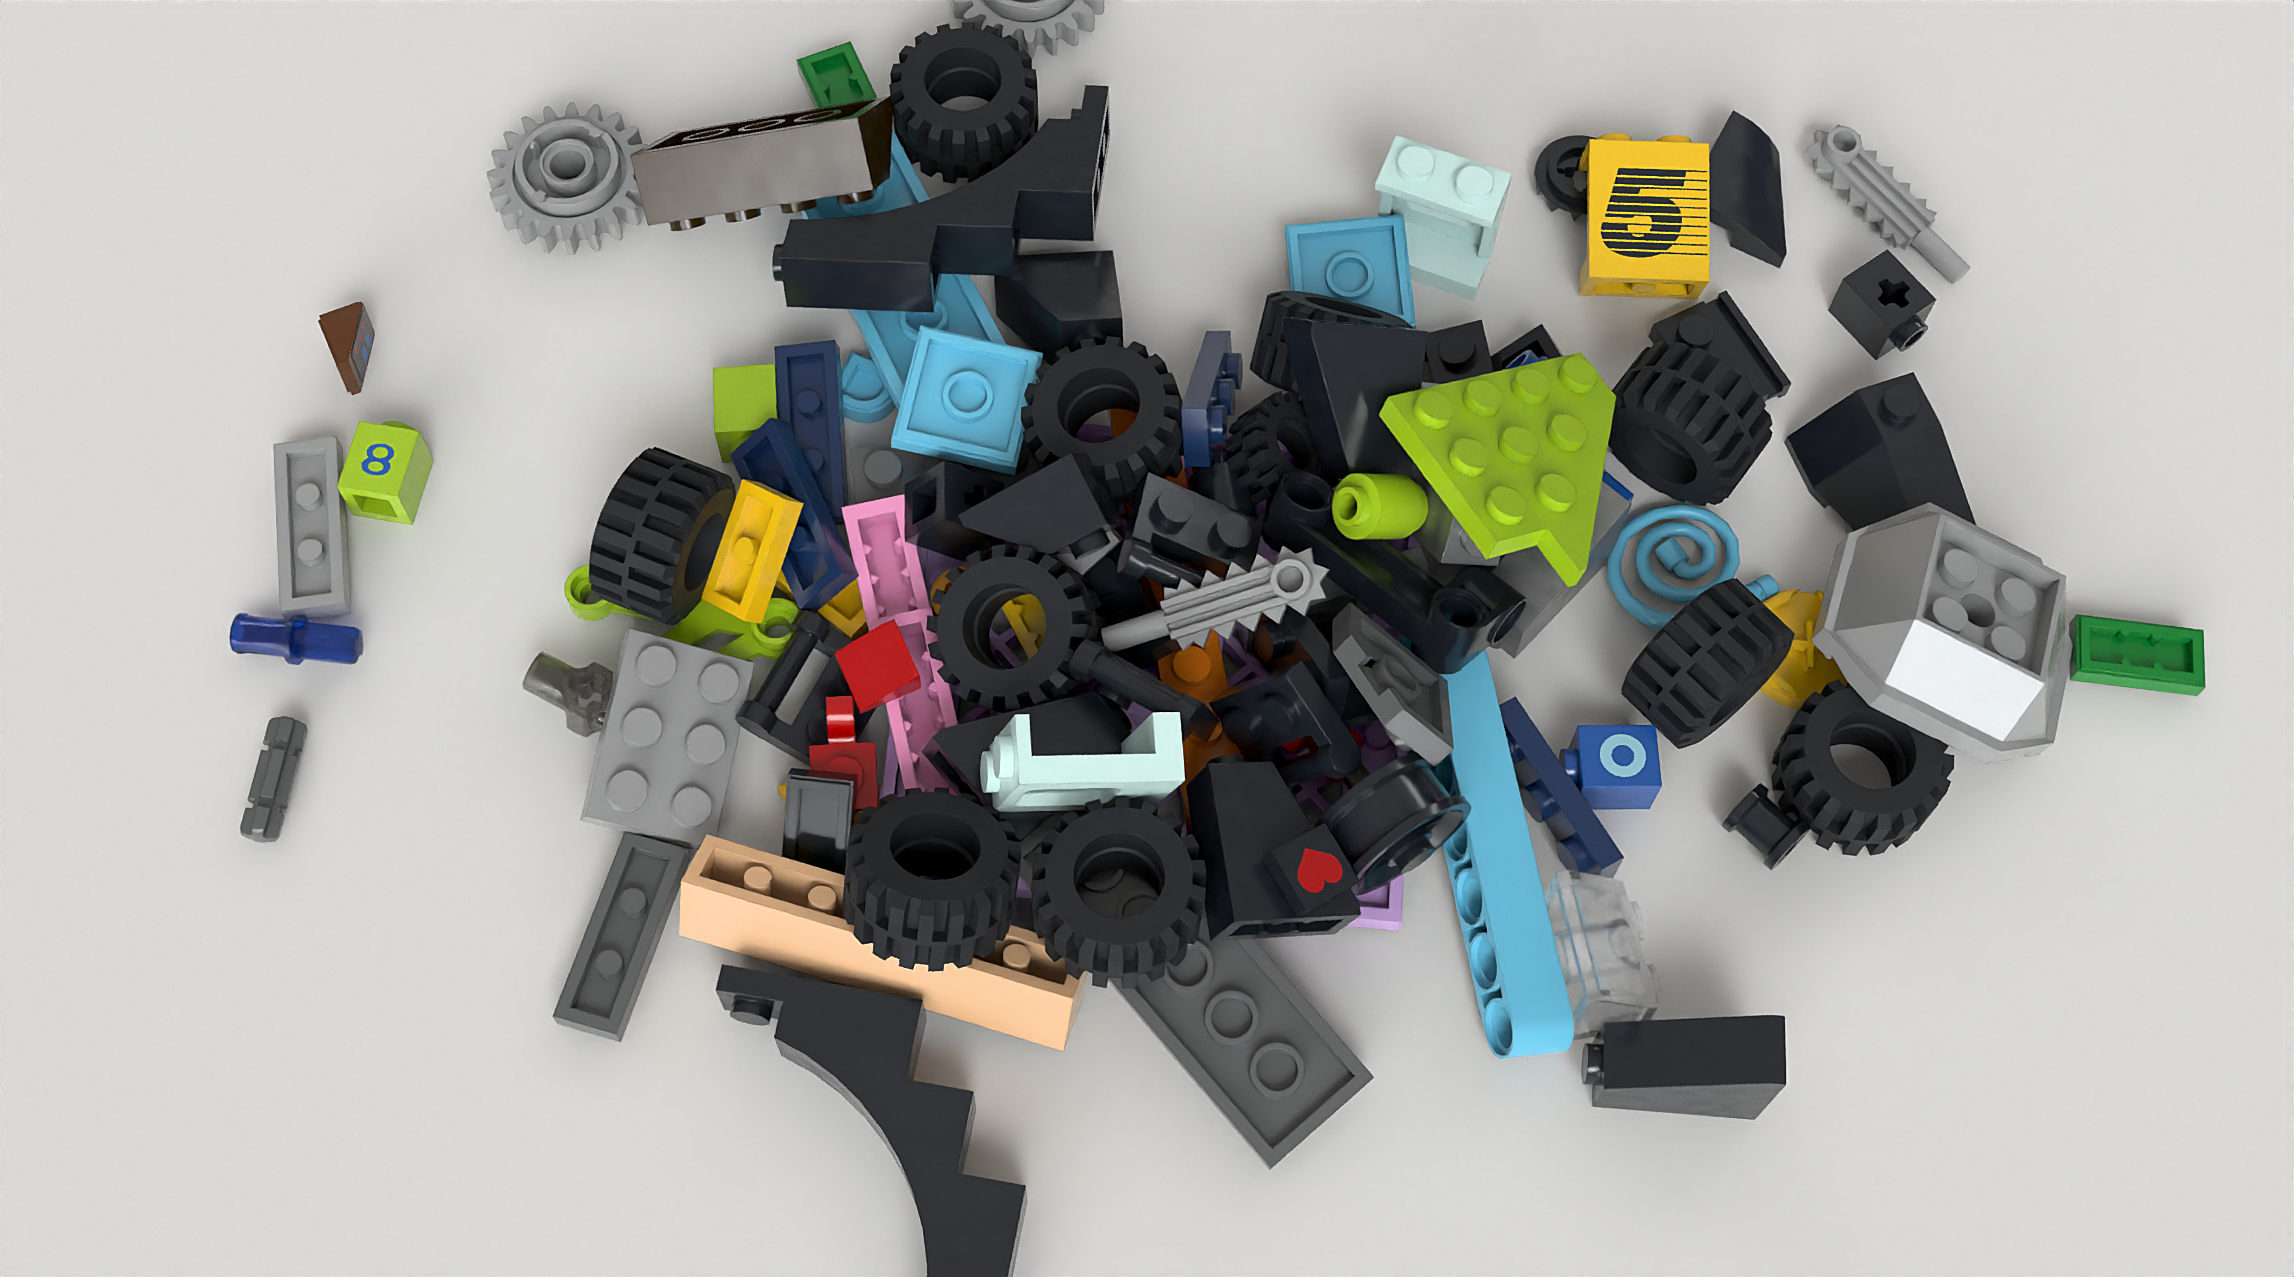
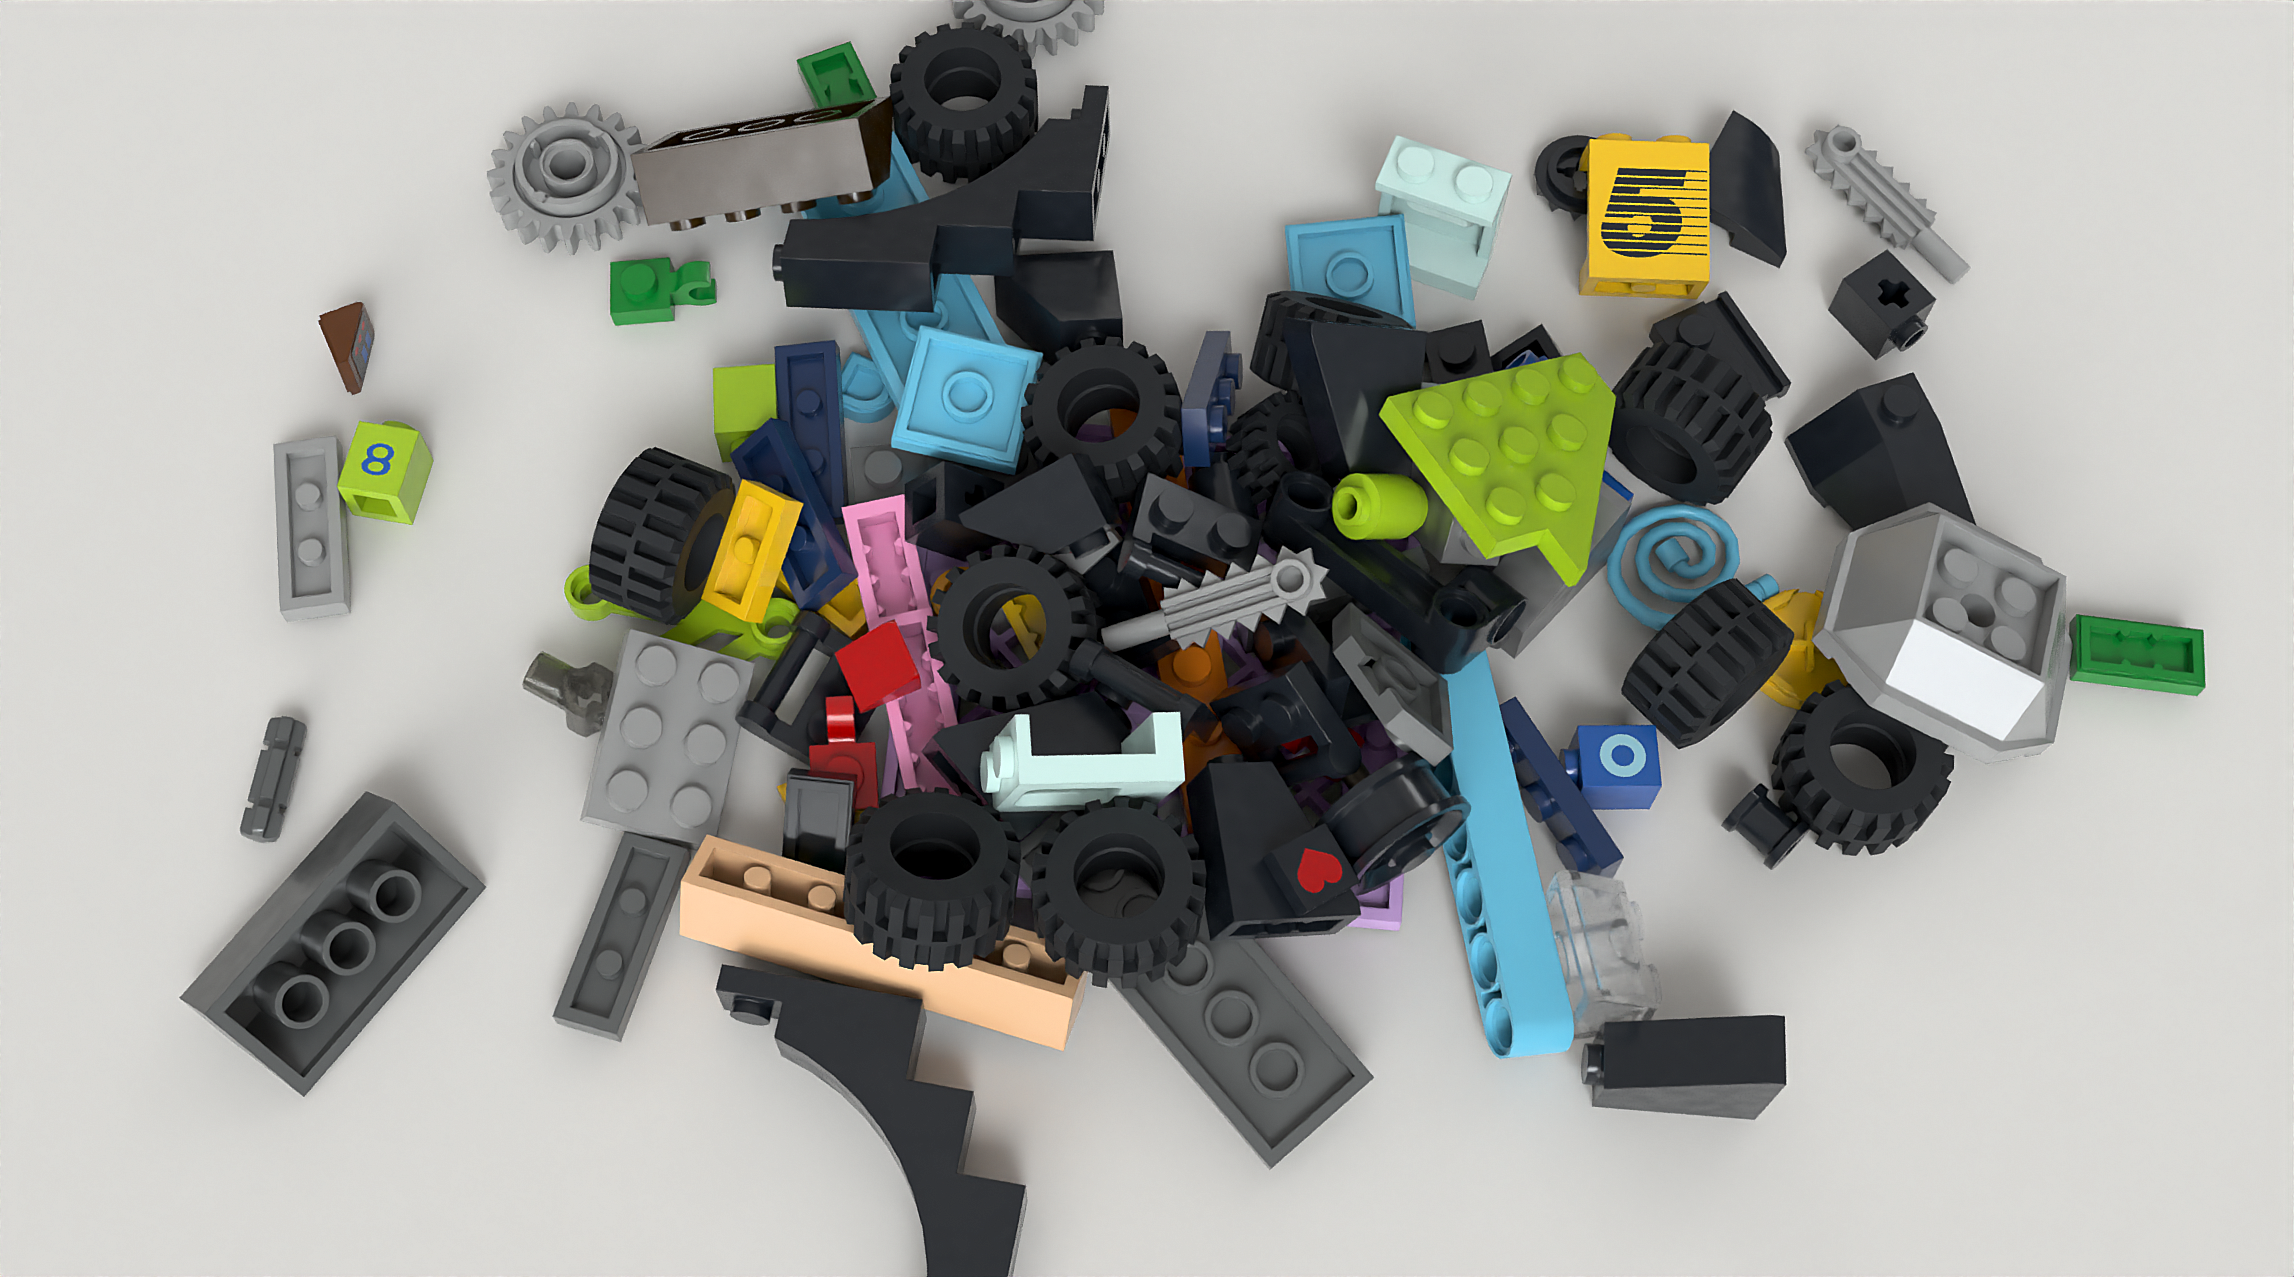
(296, 639): clear blue axle -> none
(334, 942): none -> dark grey slope
(651, 289): none -> green plate

